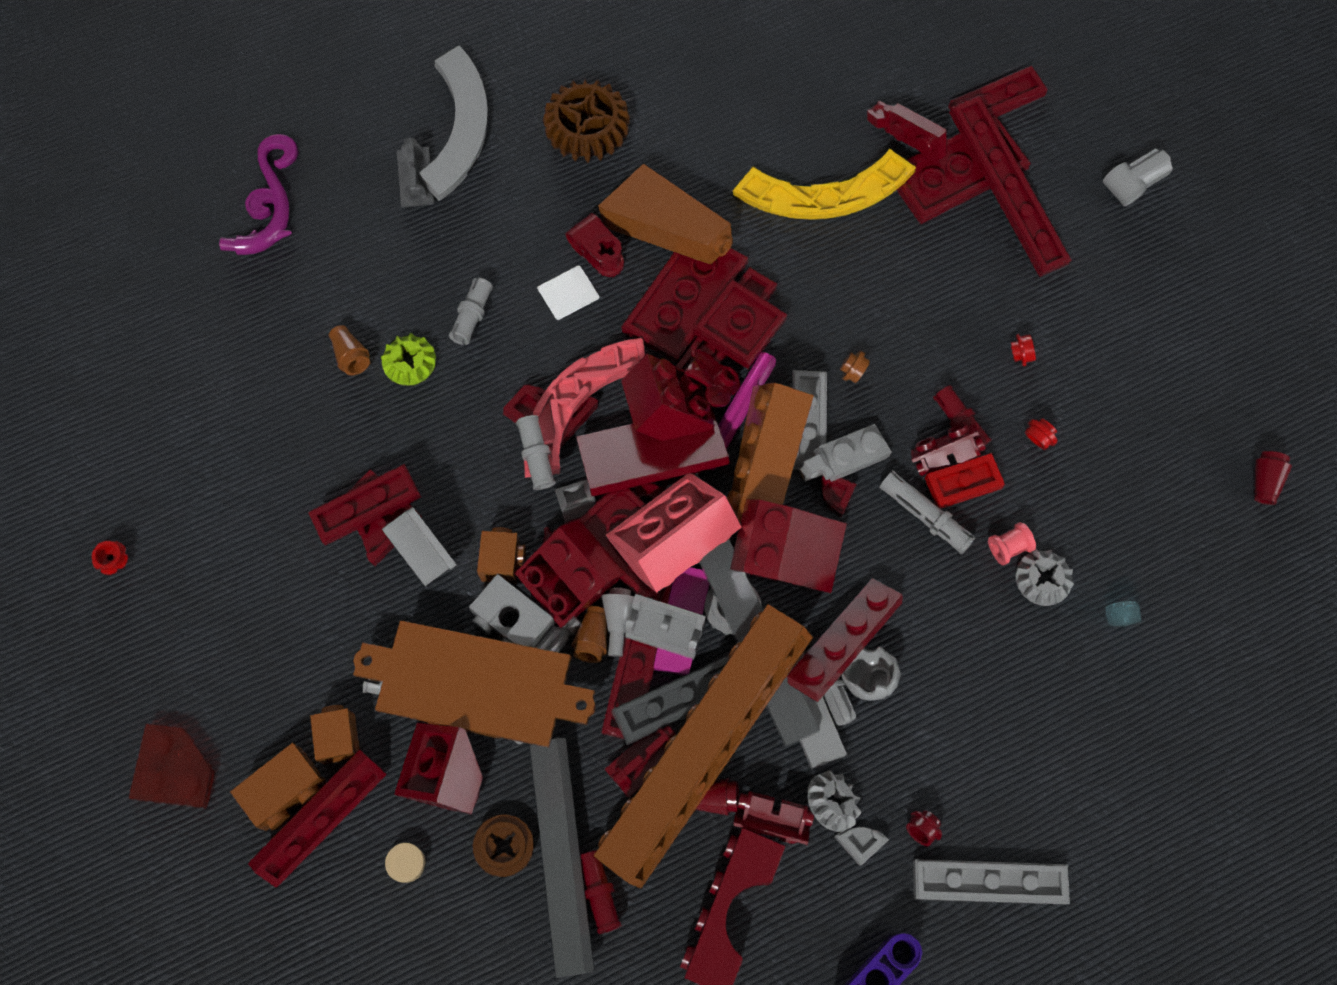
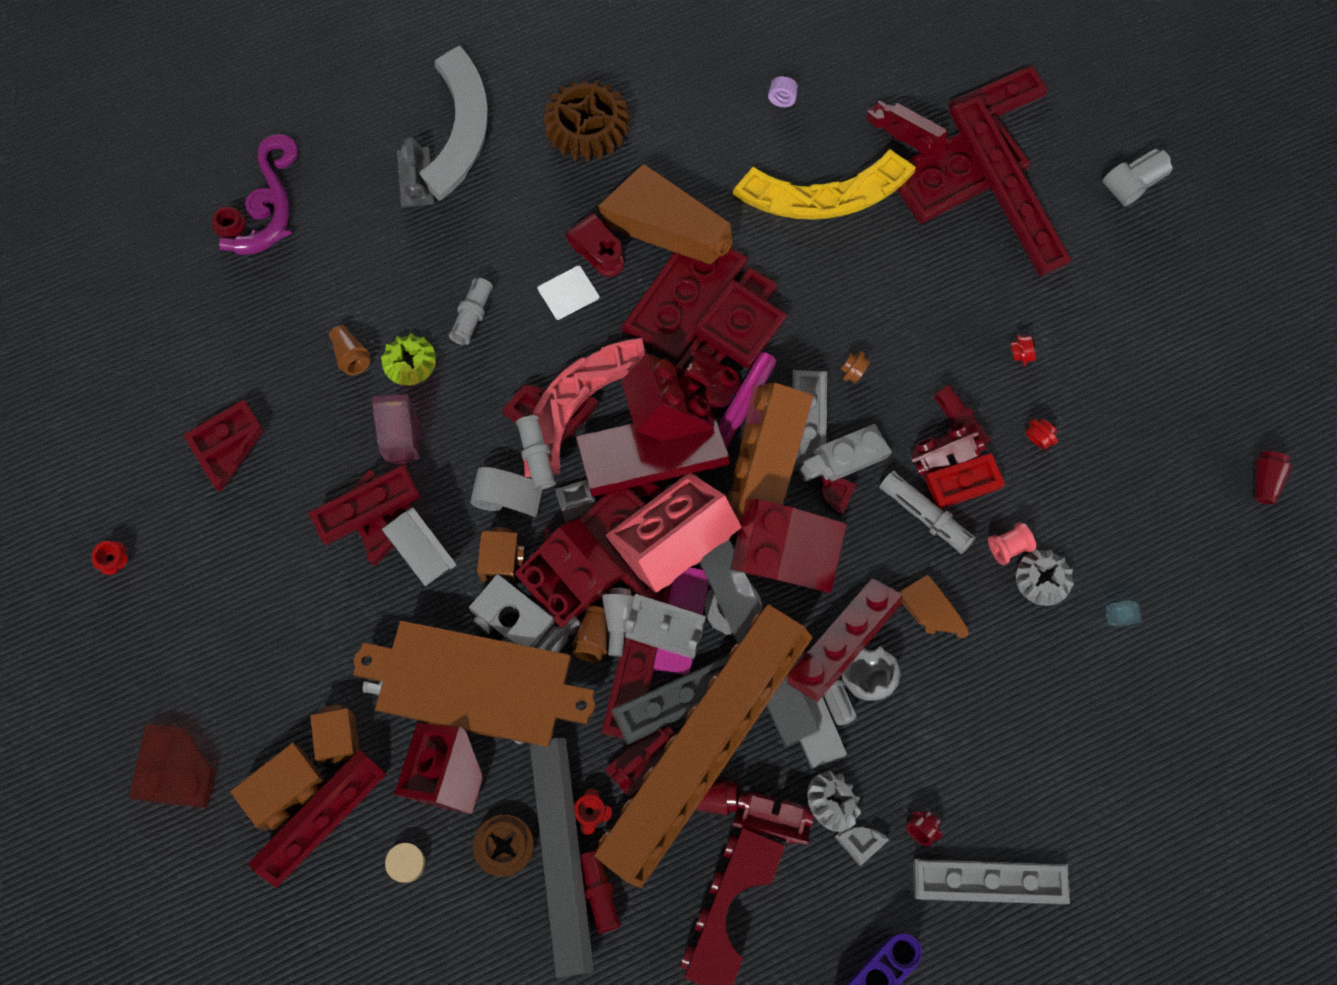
(223, 217): none -> dark red plate
(224, 442): none -> dark red wing
(396, 428): none -> clear pink slope
(502, 488): none -> light grey panel
(600, 811): none -> red plate
(787, 96): none -> lavender axle
(932, 608): none -> dark orange slope

